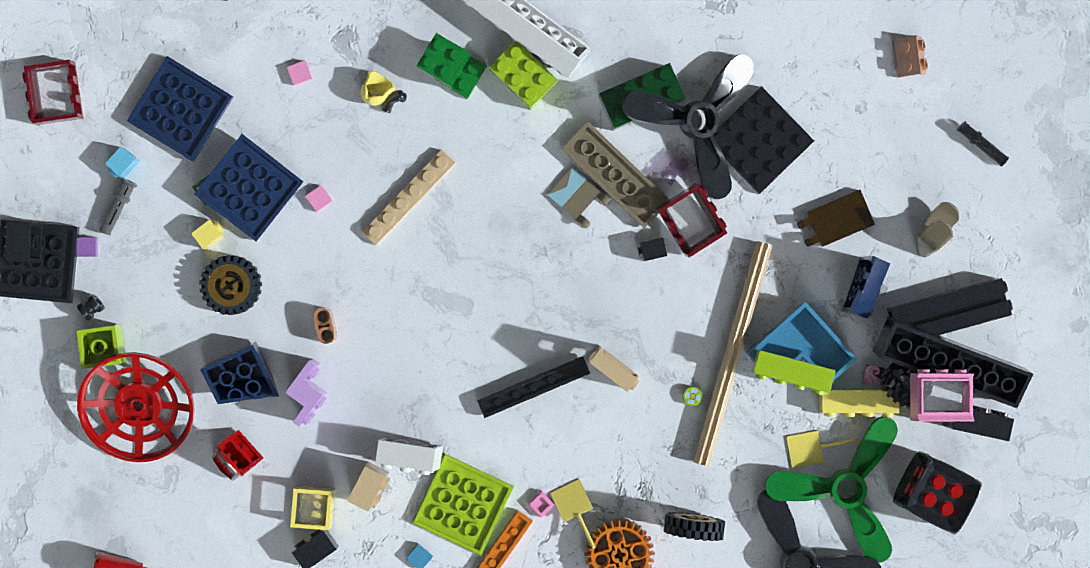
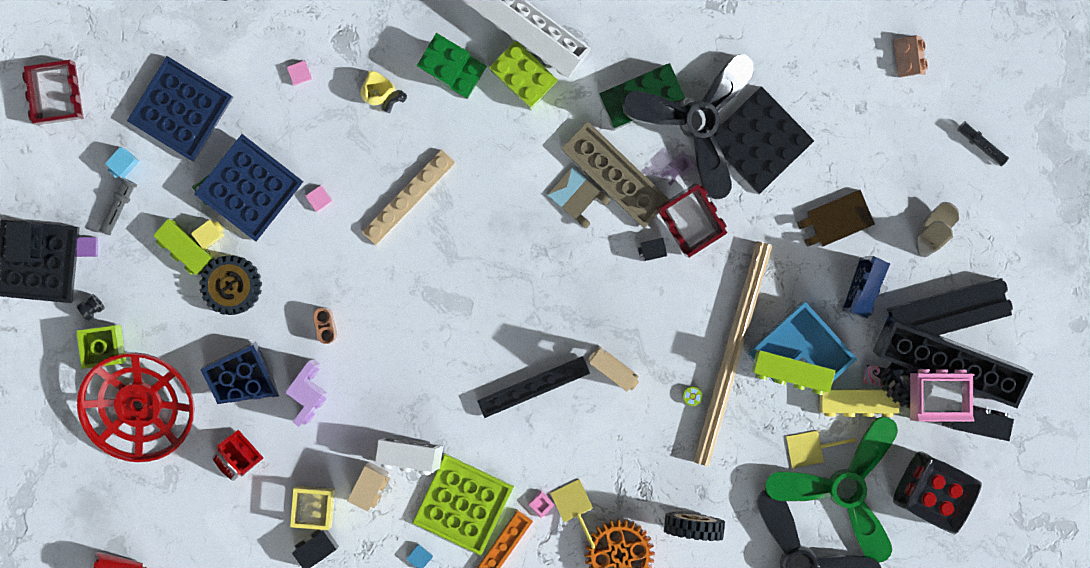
(183, 247): none -> lime brick

